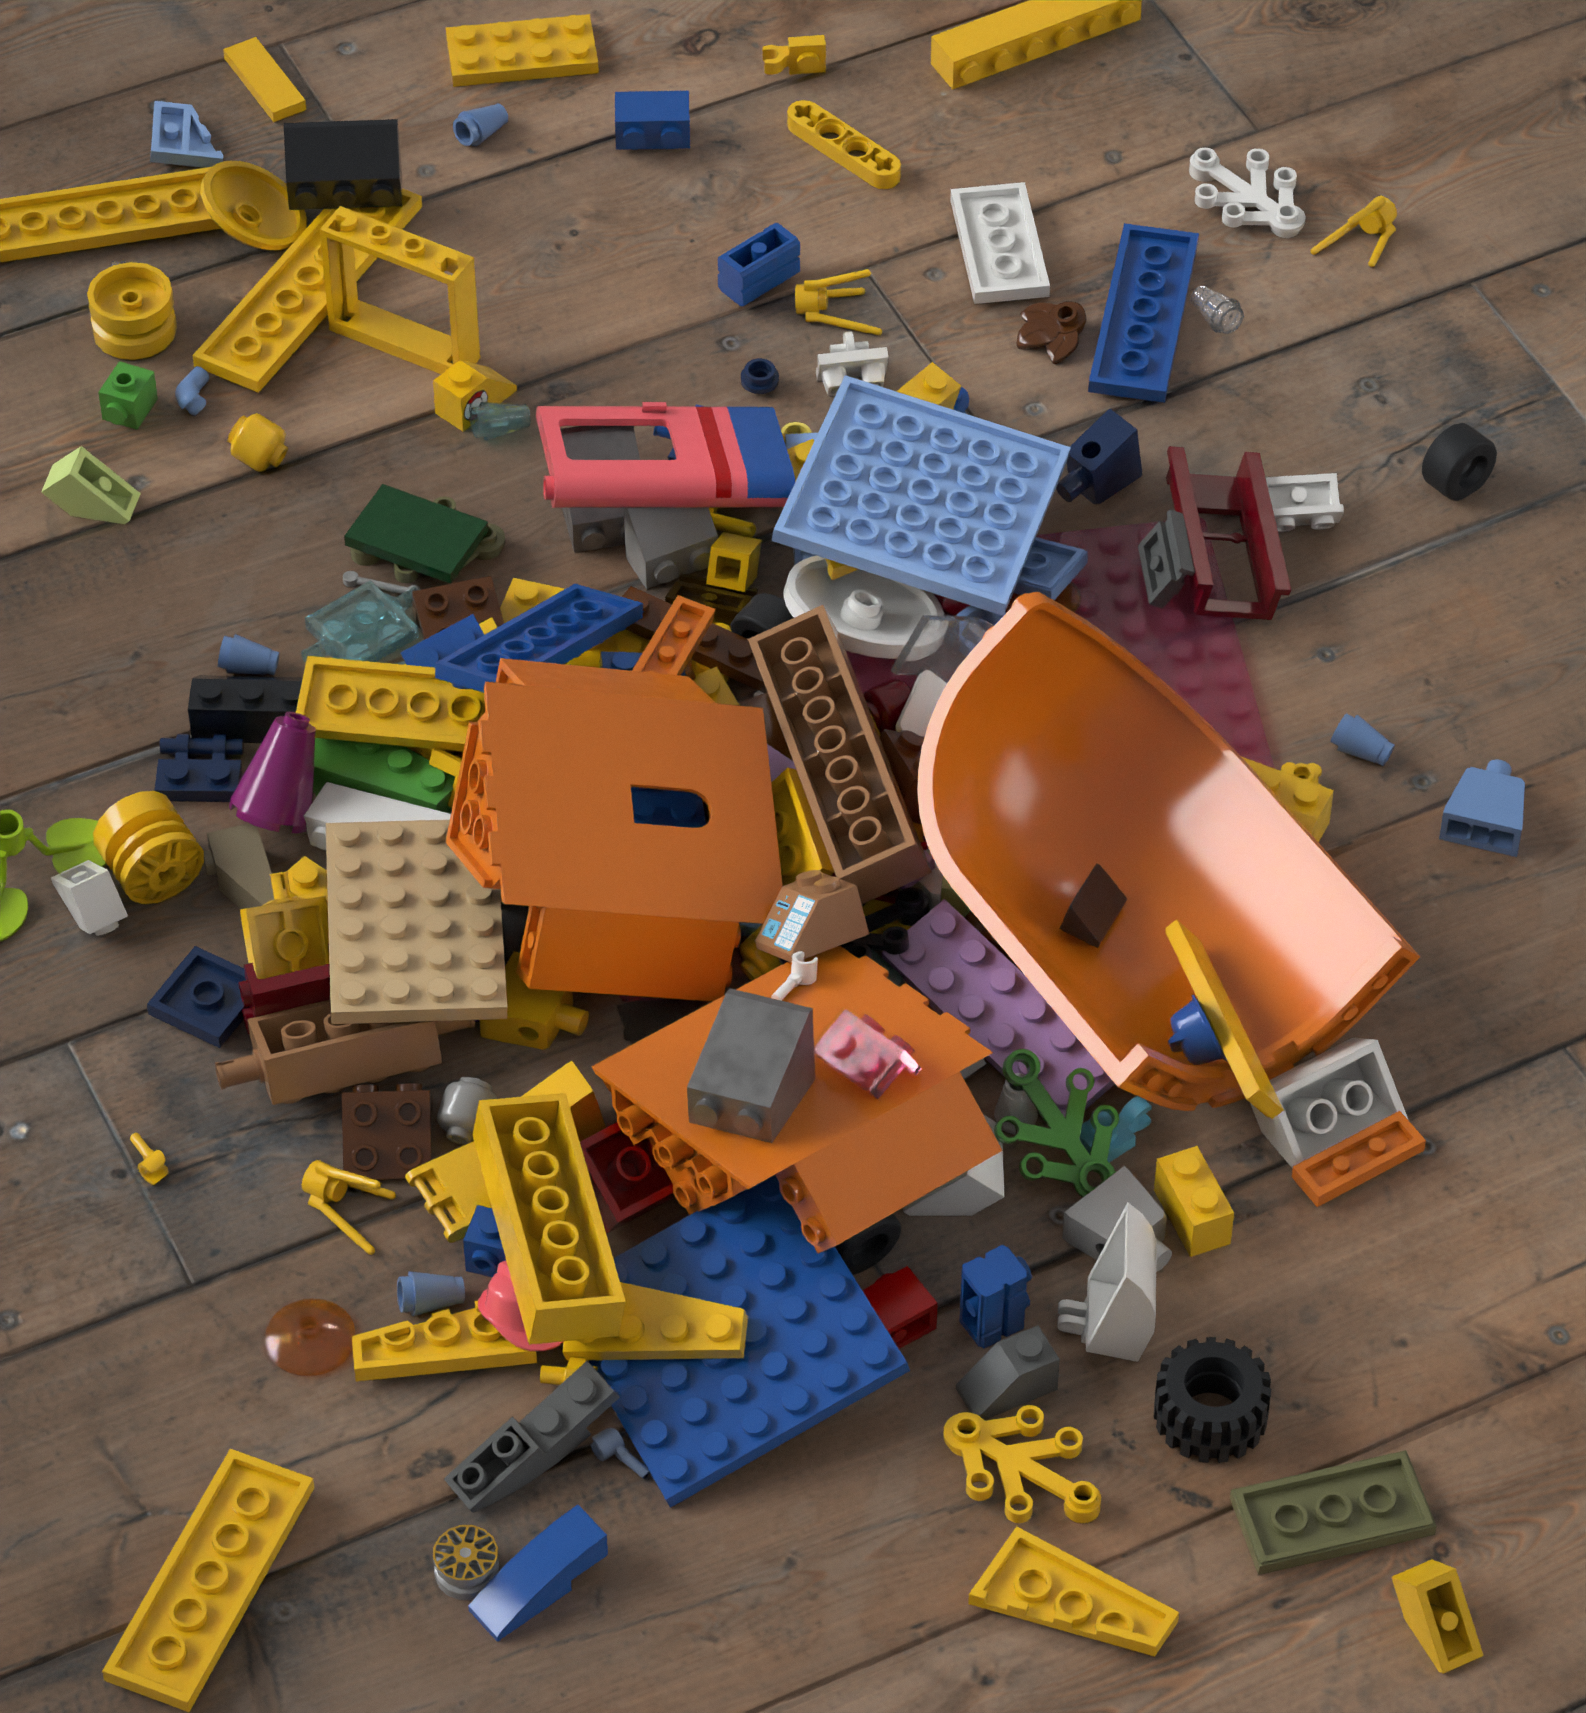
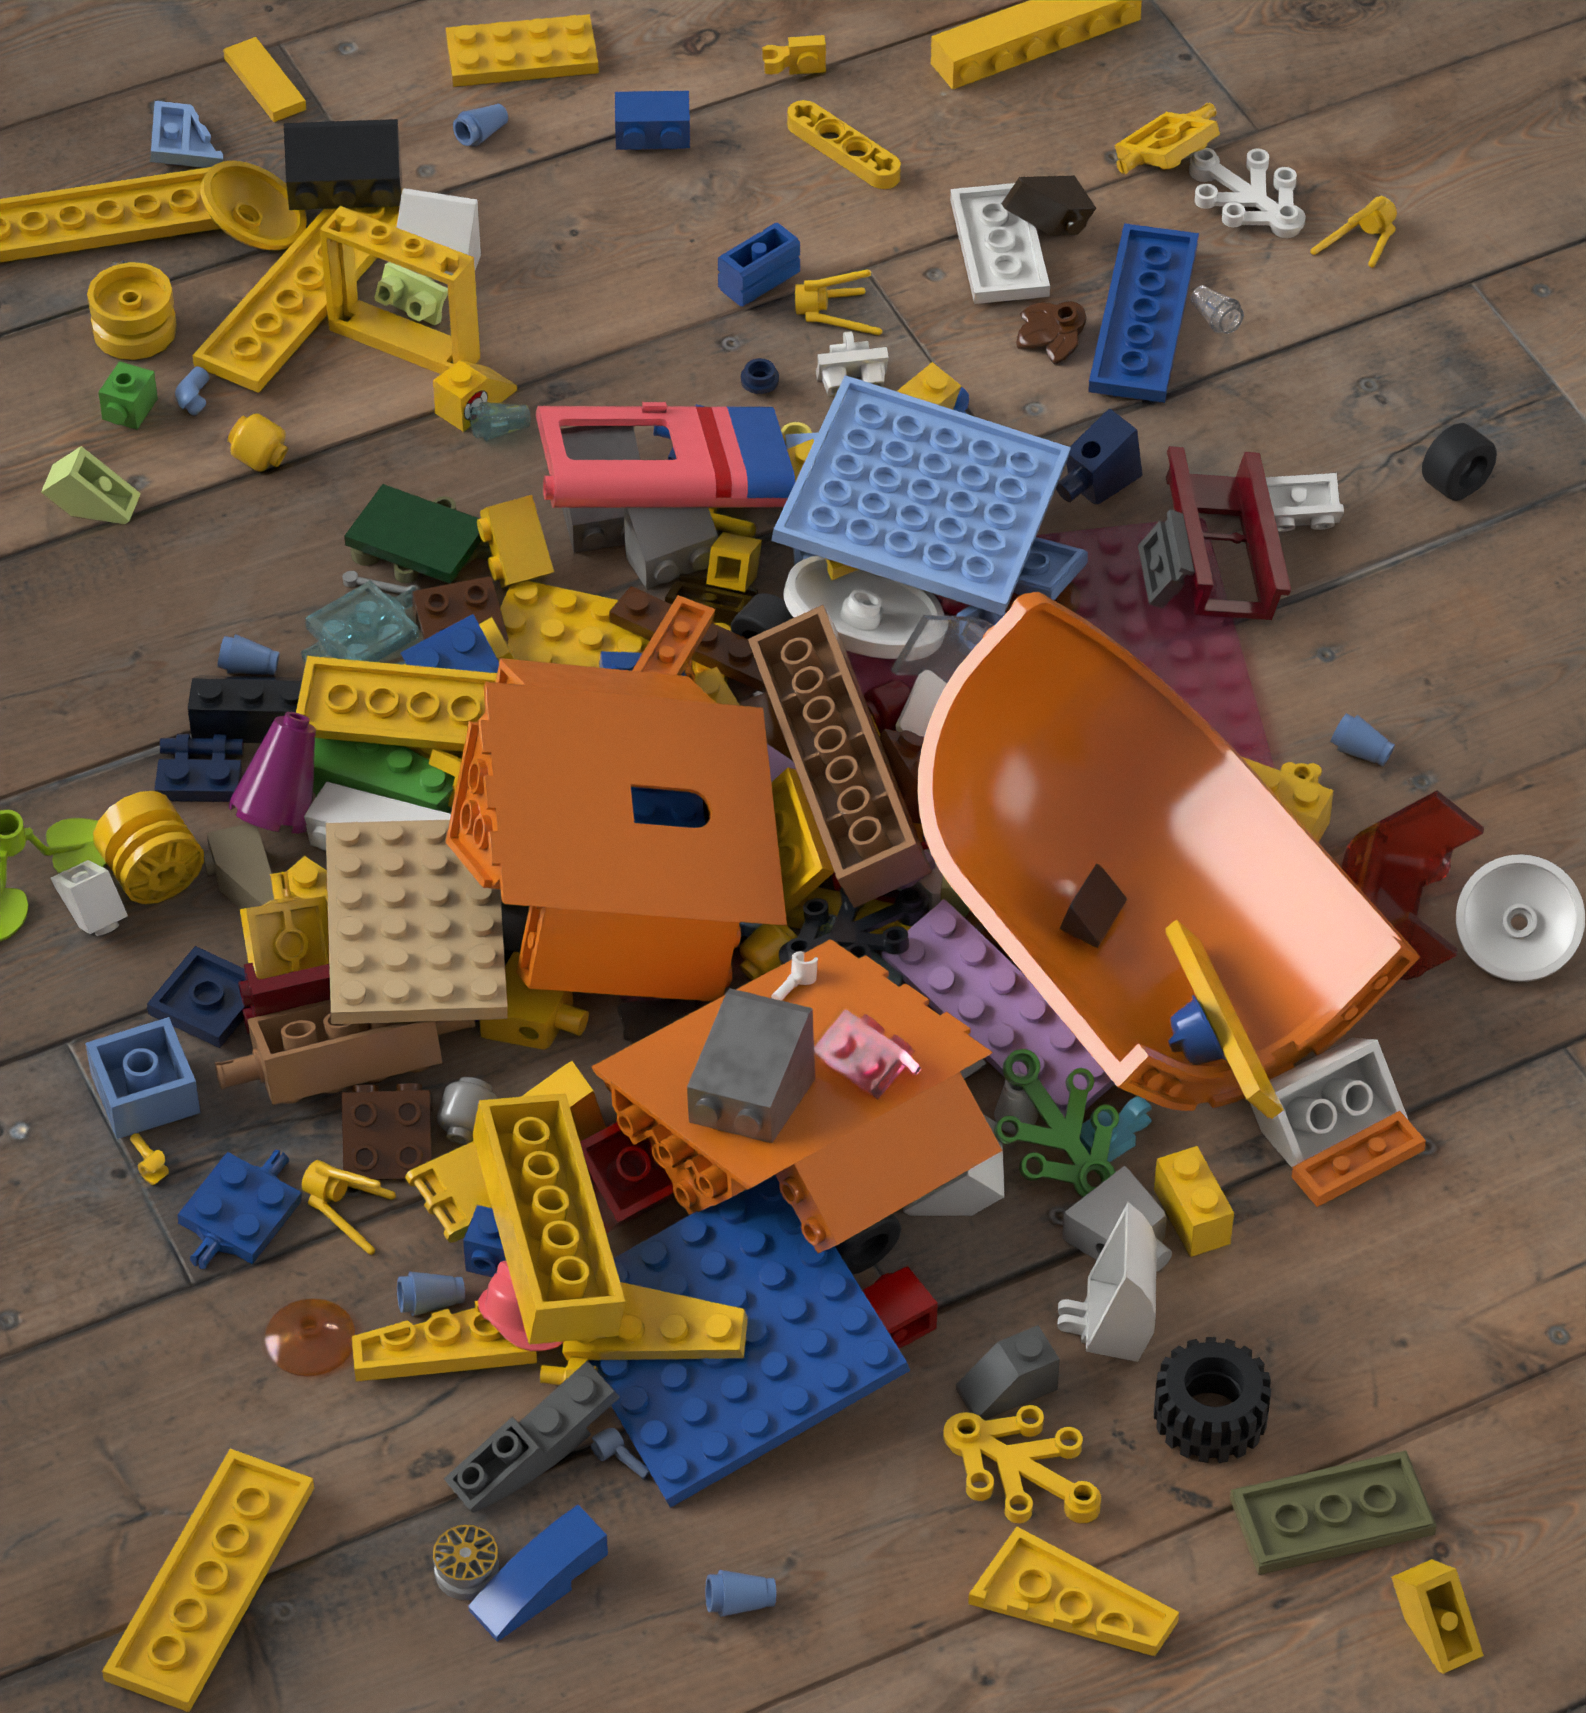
(143, 1078): none -> medium blue brick
(239, 1208): none -> blue plate
(411, 293): none -> yellowish green hips
(442, 219): none -> white slope
(515, 541): none -> yellow brick
(546, 633): blue plate -> none
(738, 1592): none -> medium blue cone
(812, 917): medium nougat slope -> none
(994, 1296): blue brick -> none
(1050, 203): none -> dark brown slope
(1168, 139): none -> yellow plate
(1403, 856): none -> clear red windscreen
(1486, 810): medium blue torso -> none
(1527, 889): none -> white dish

